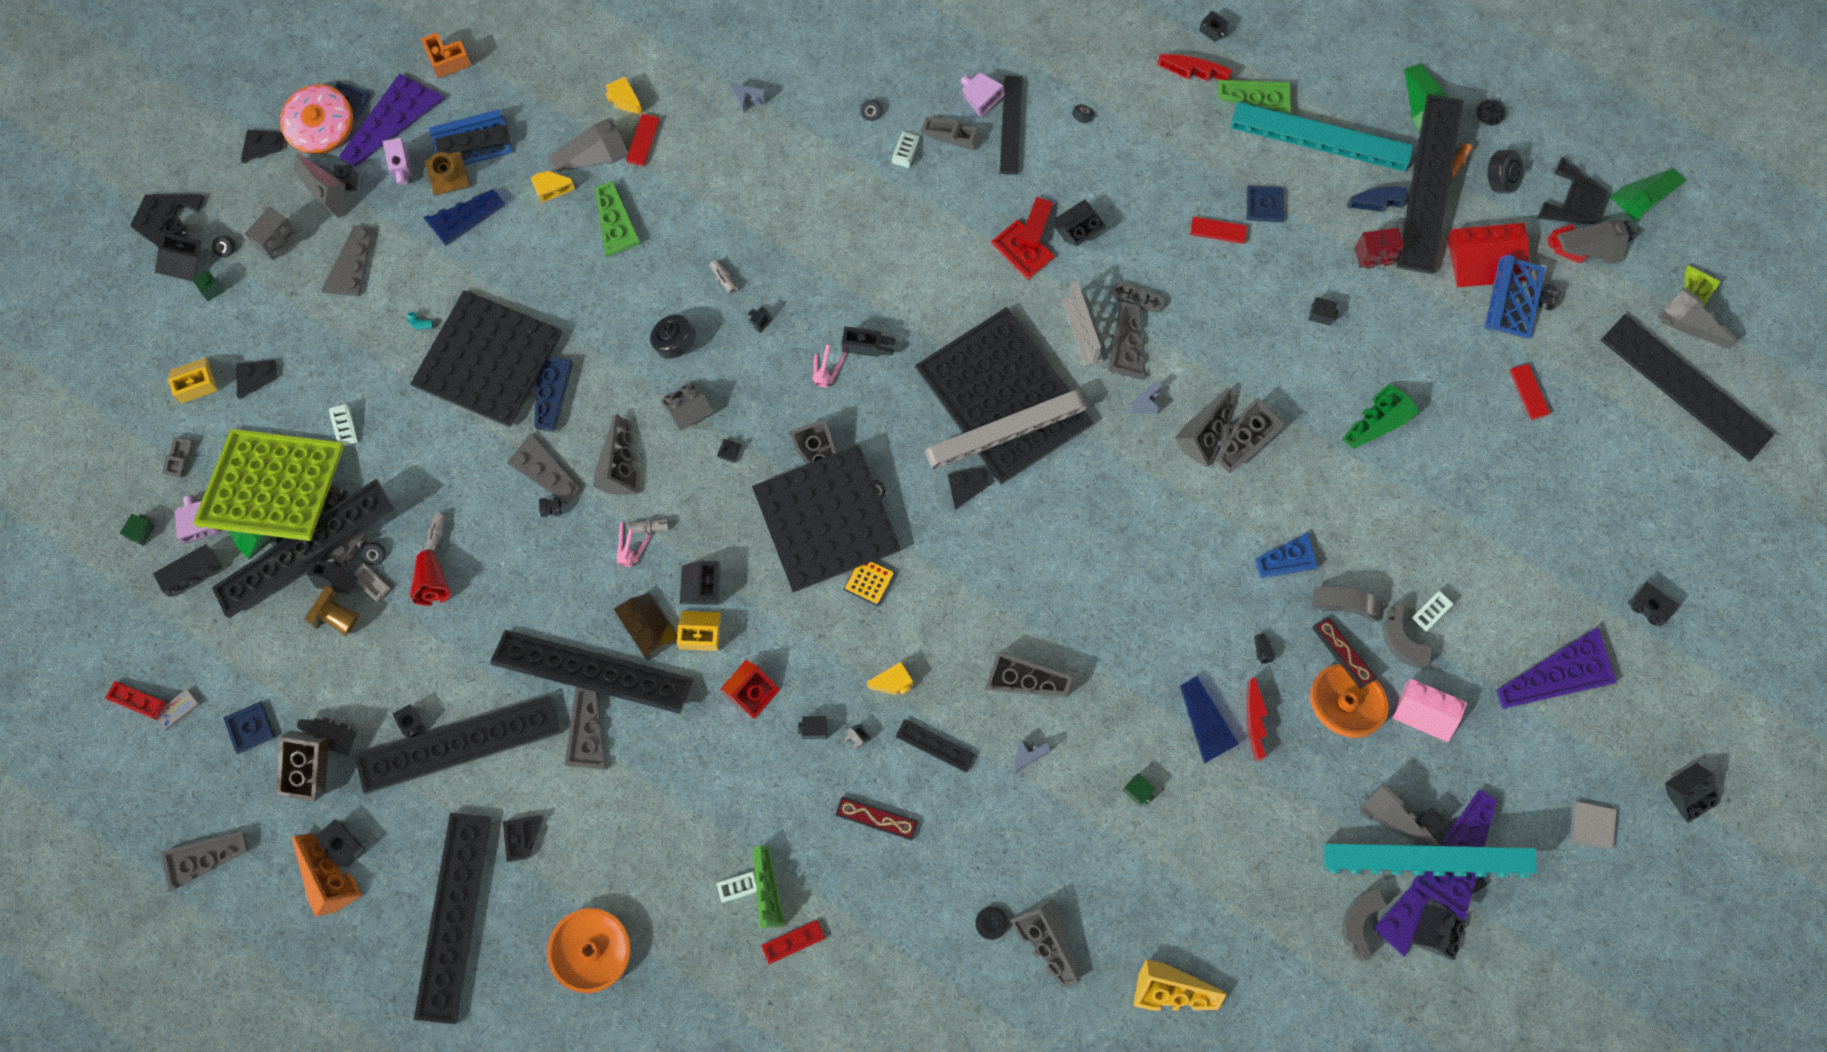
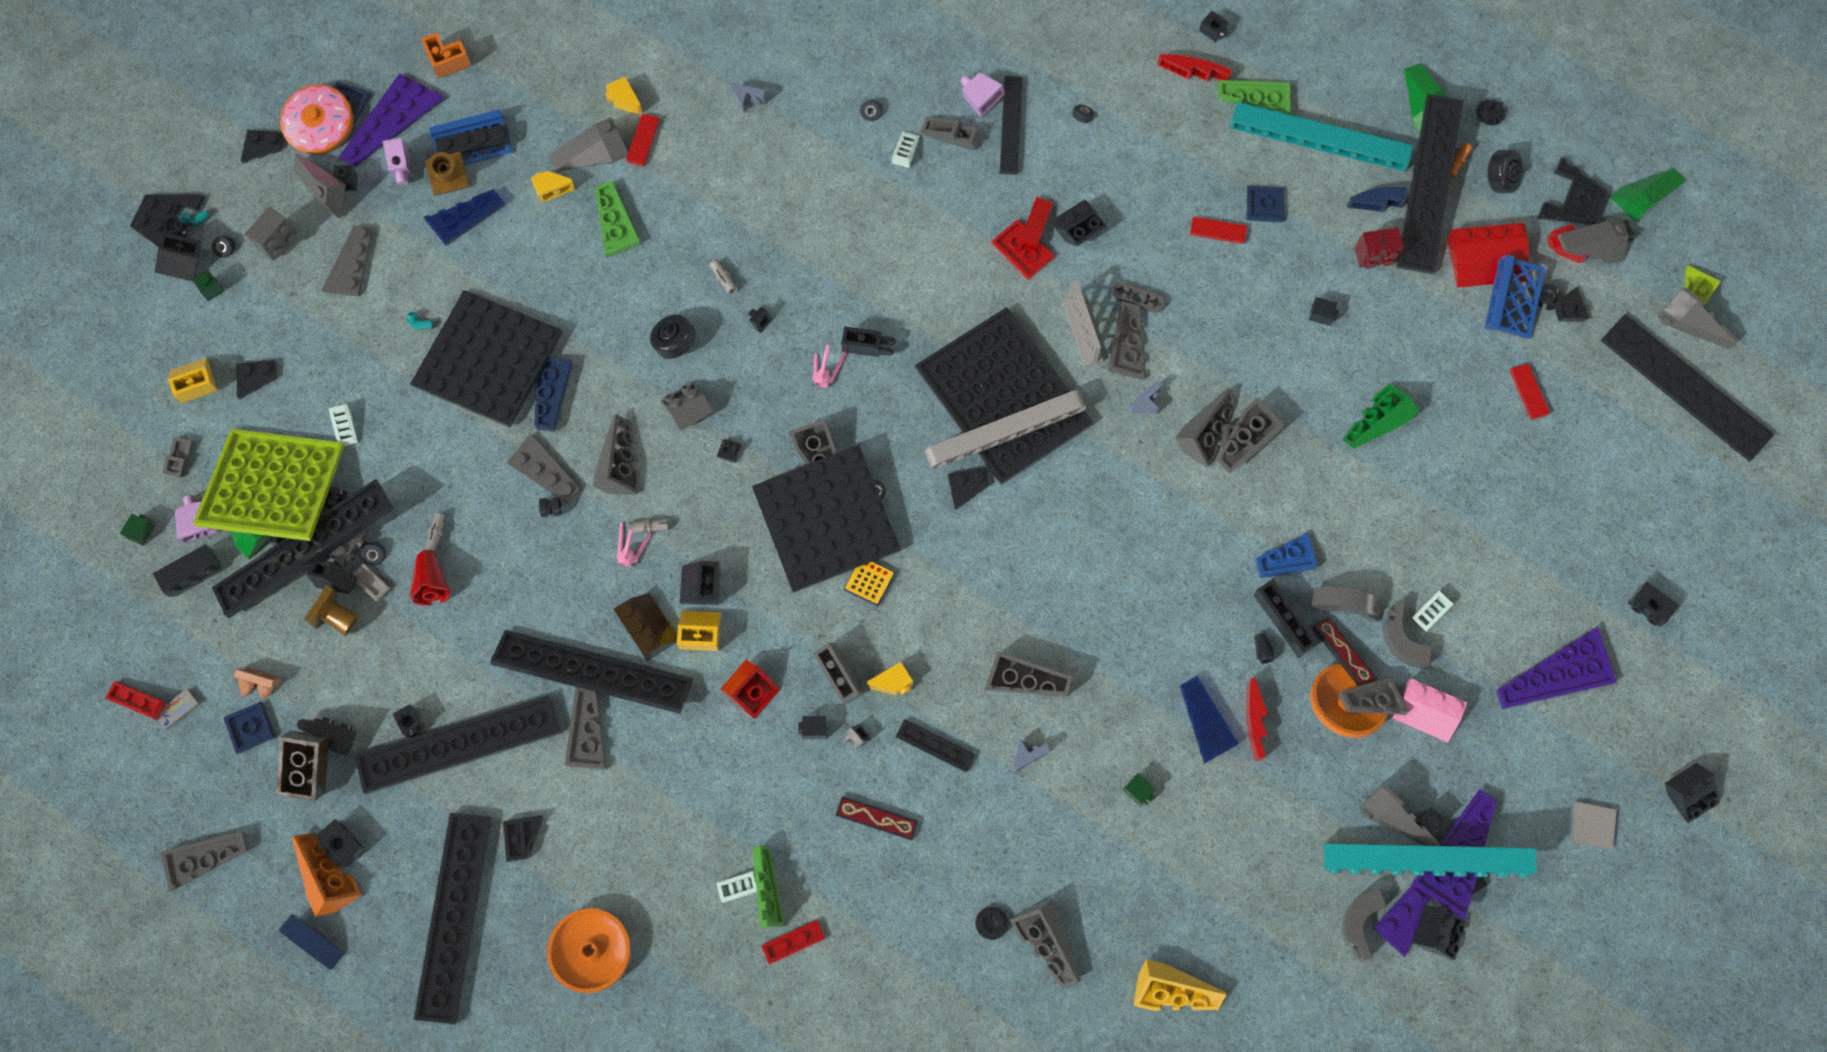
(191, 220): none -> teal arm
(248, 678): none -> nougat tile
(311, 941): none -> dark blue slope
(839, 672): none -> dark grey brick
(1285, 618): none -> black brick
(1374, 698): none -> dark grey wing
(1571, 307): none -> black wing

